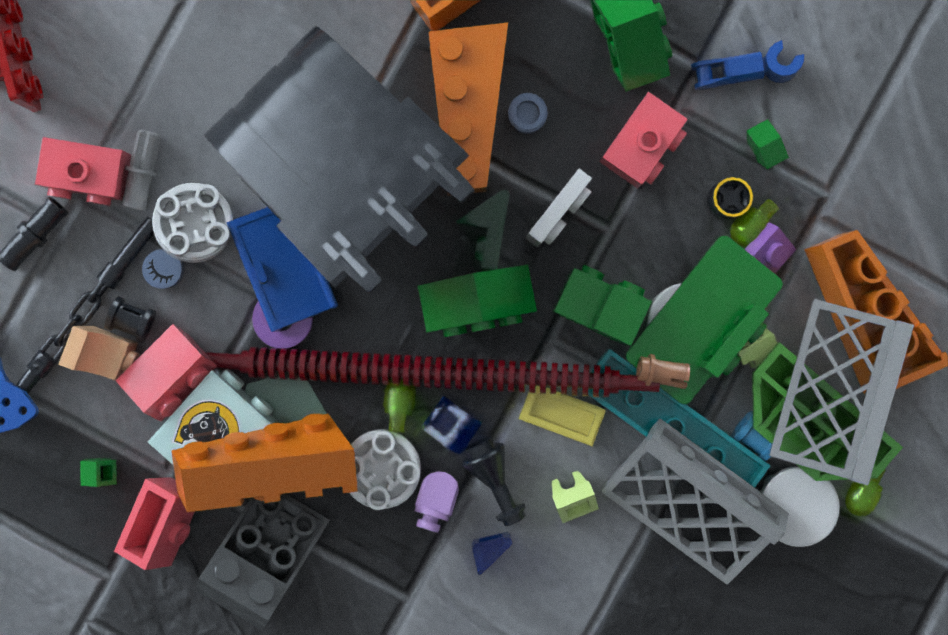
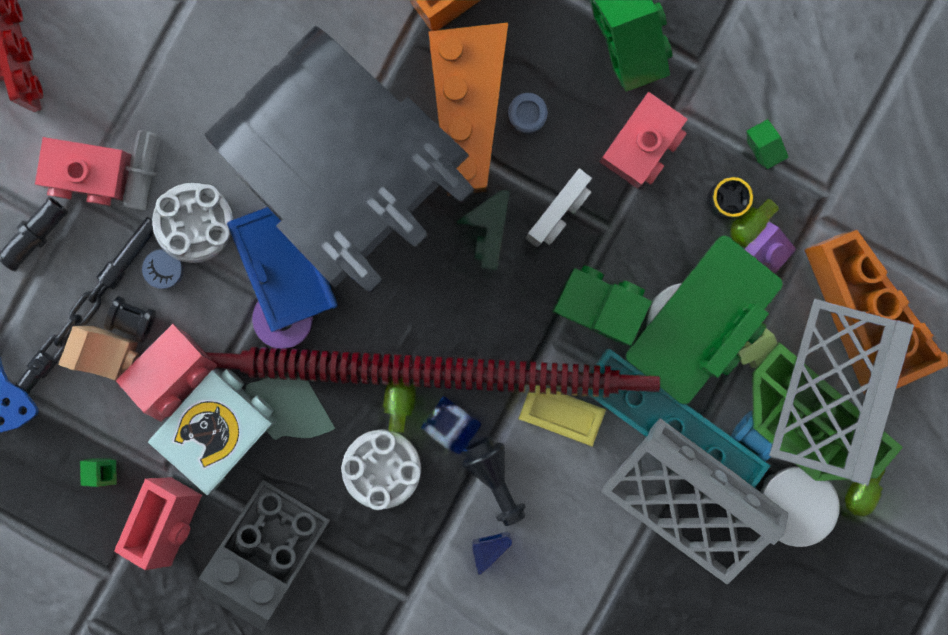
(265, 464): orange wedge -> none
(436, 500): lavender arm -> none
(477, 300): green brick -> none
(574, 501): yellowish green tile -> none
(662, 372): nougat pin -> none
(746, 68): blue piece -> none

